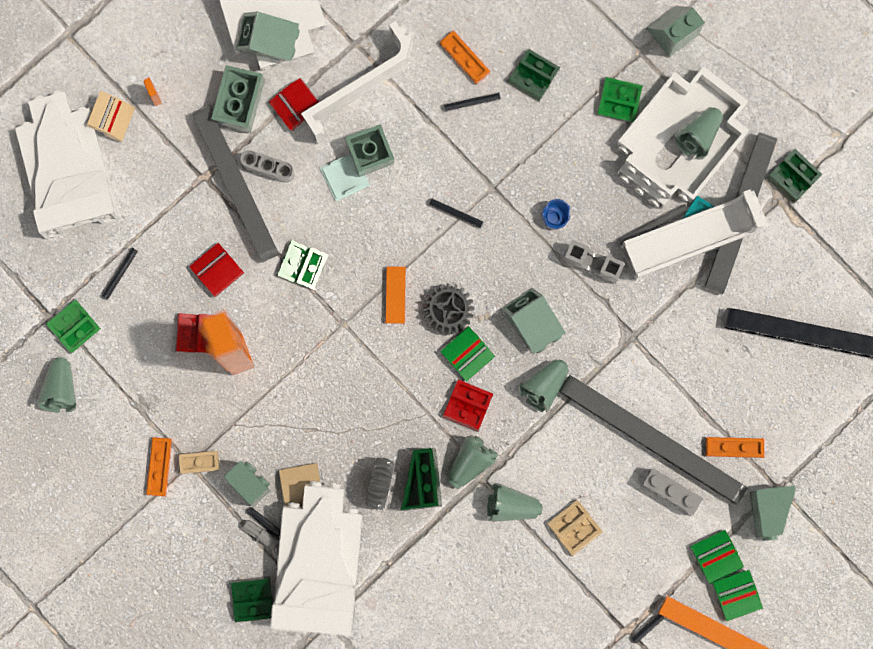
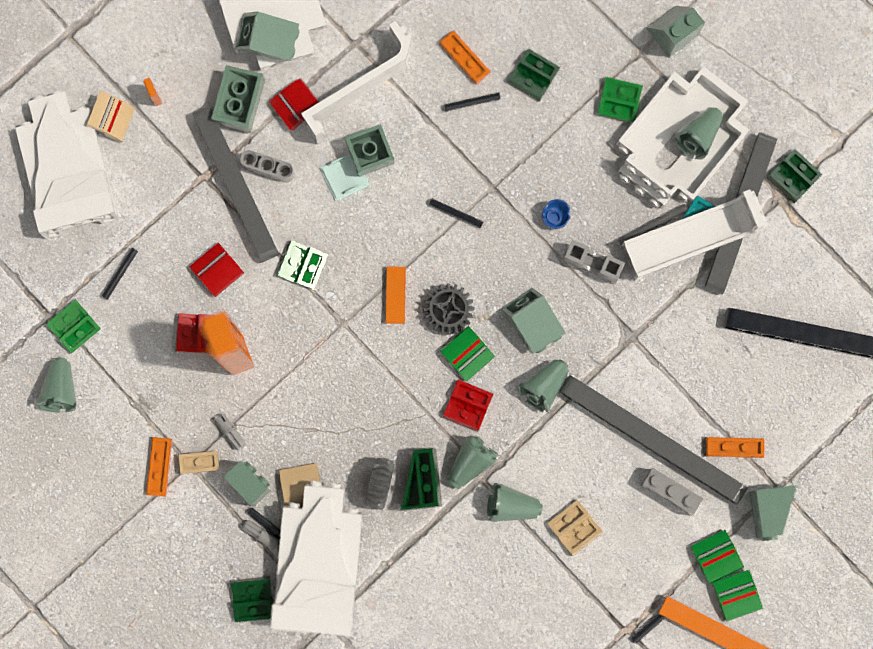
(230, 431): none -> light grey axle

